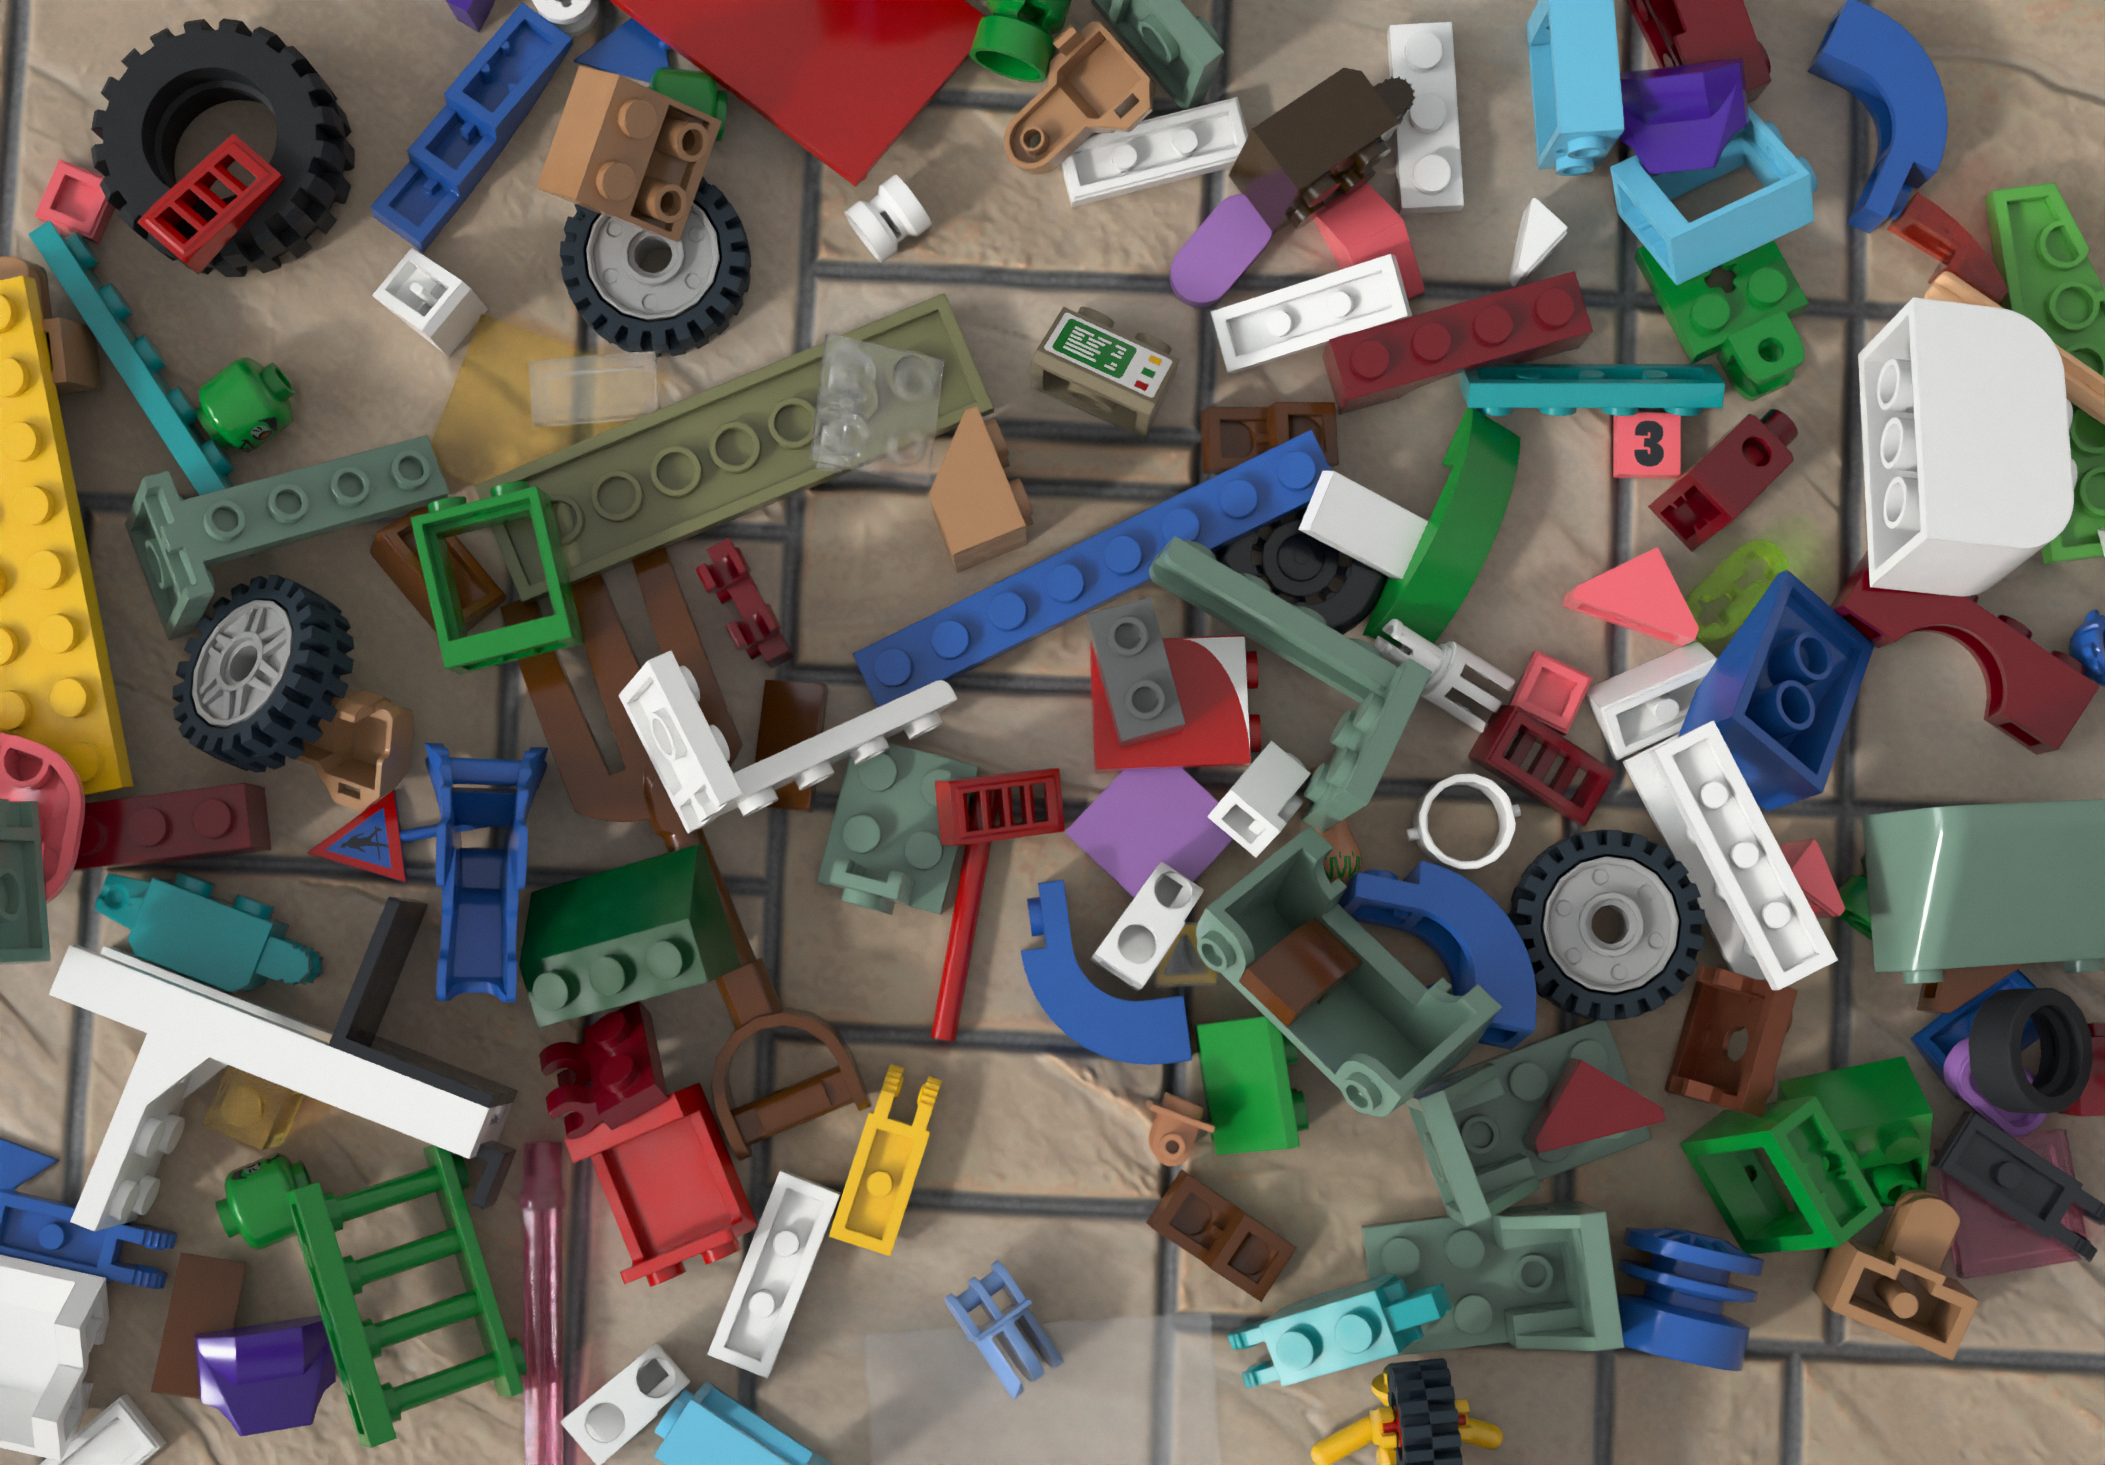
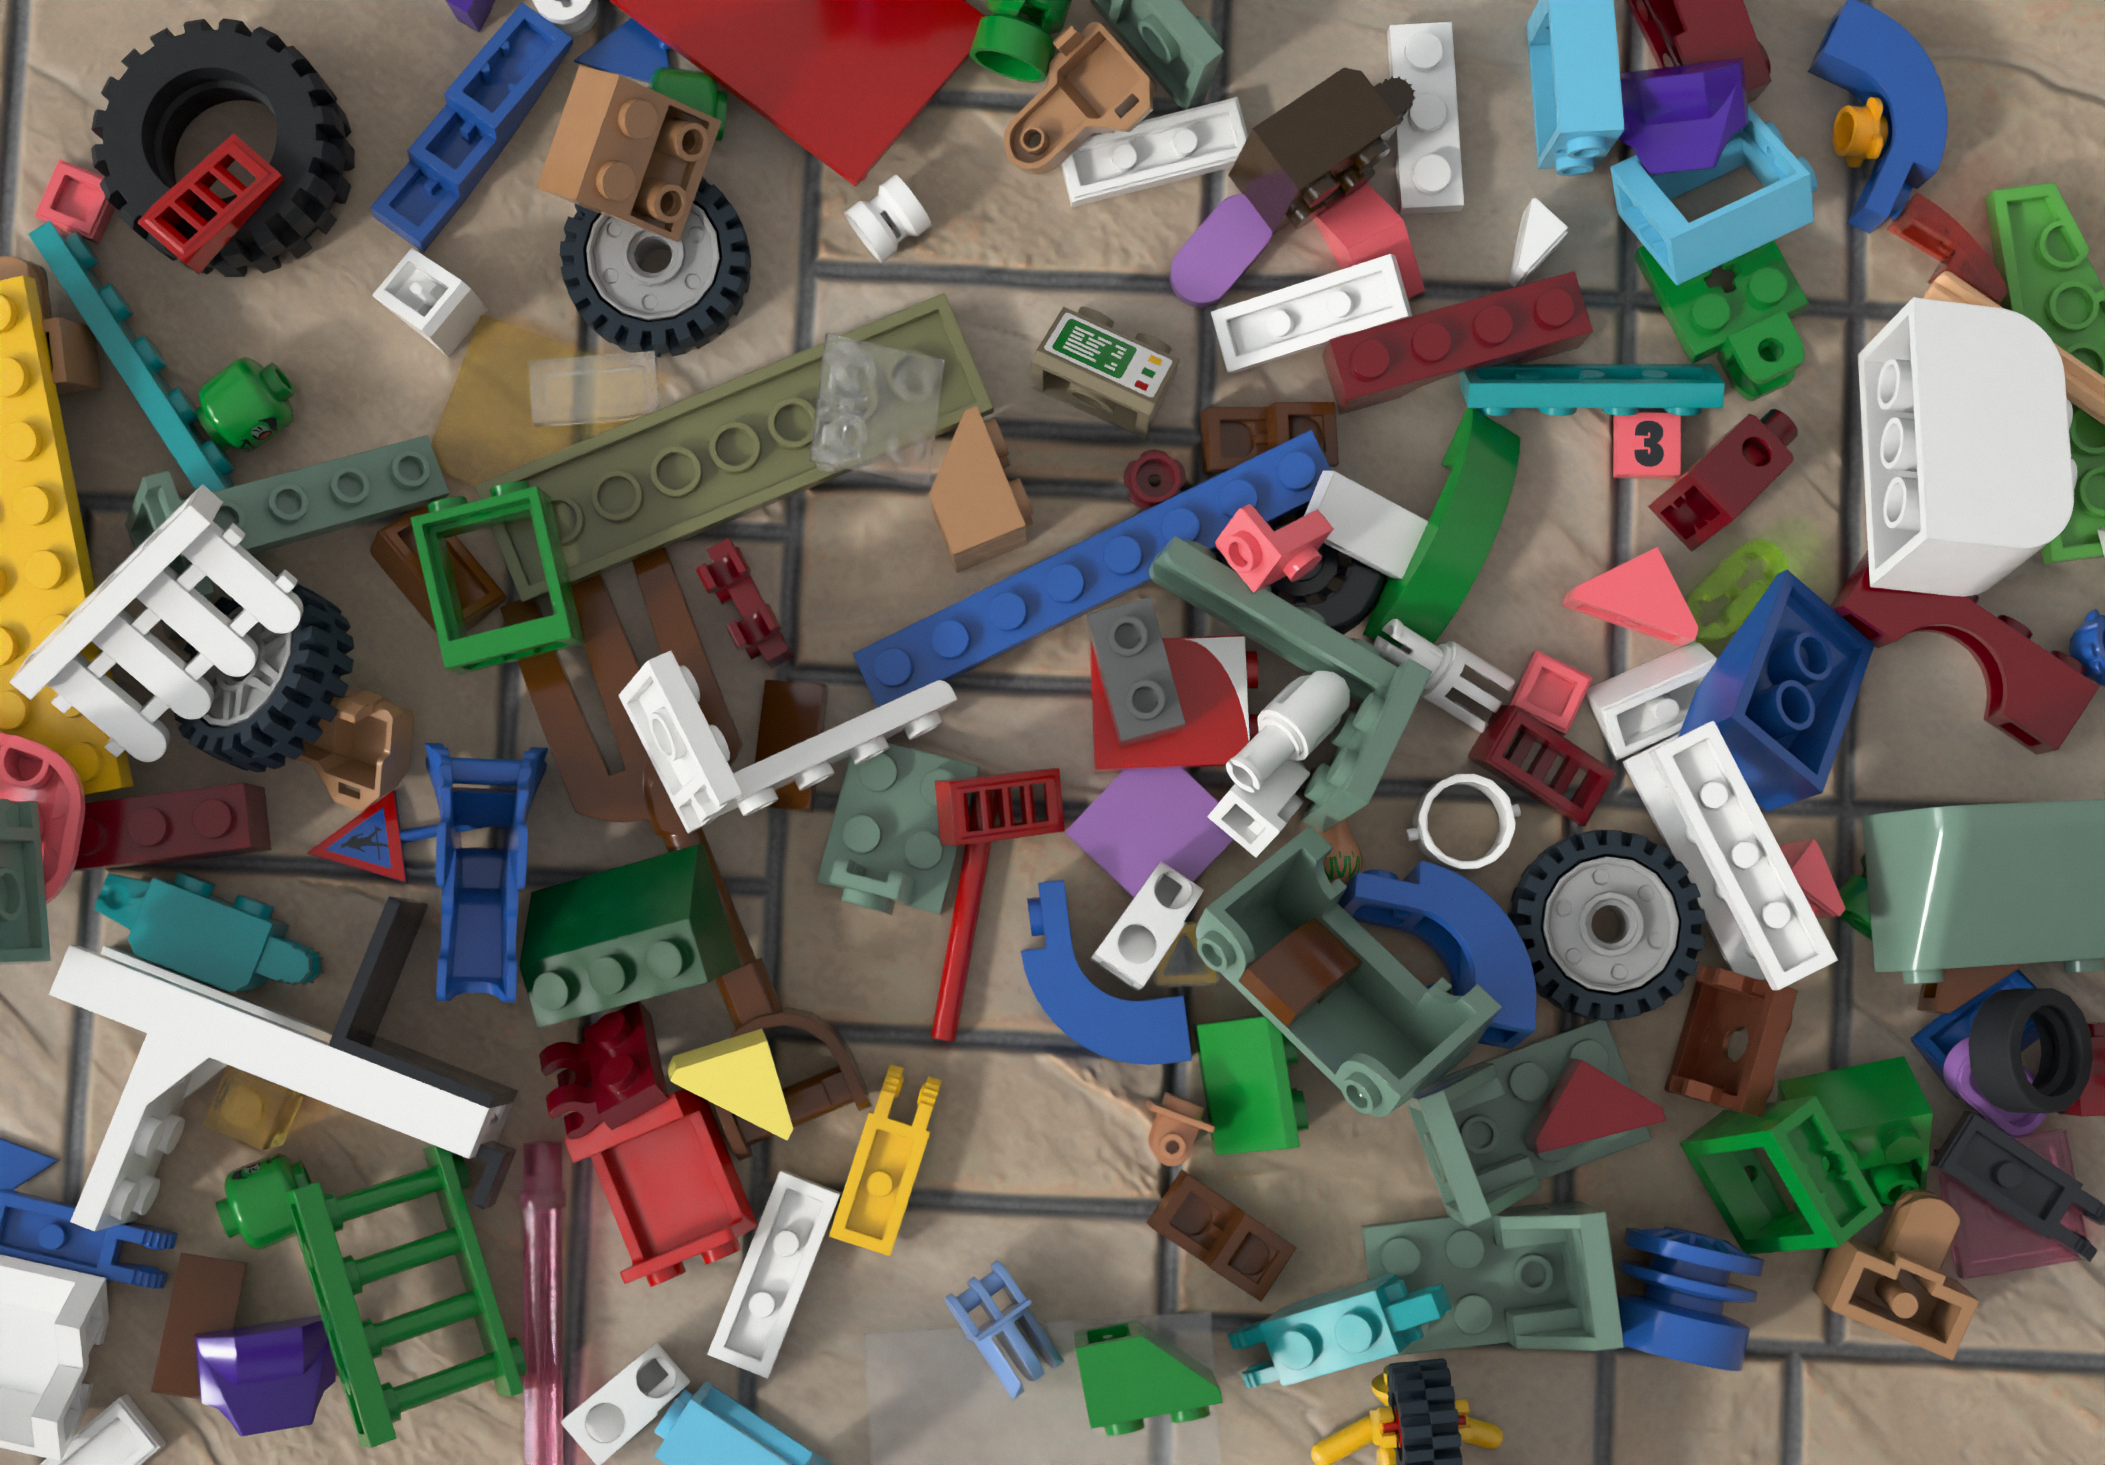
(176, 602): none -> white fence
(738, 1078): none -> light yellow slope
(1140, 1375): none -> green slope
(1153, 464): none -> dark red plate
(1269, 555): none -> coral bracket
(1291, 727): none -> white arm
(1860, 132): none -> light orange plate

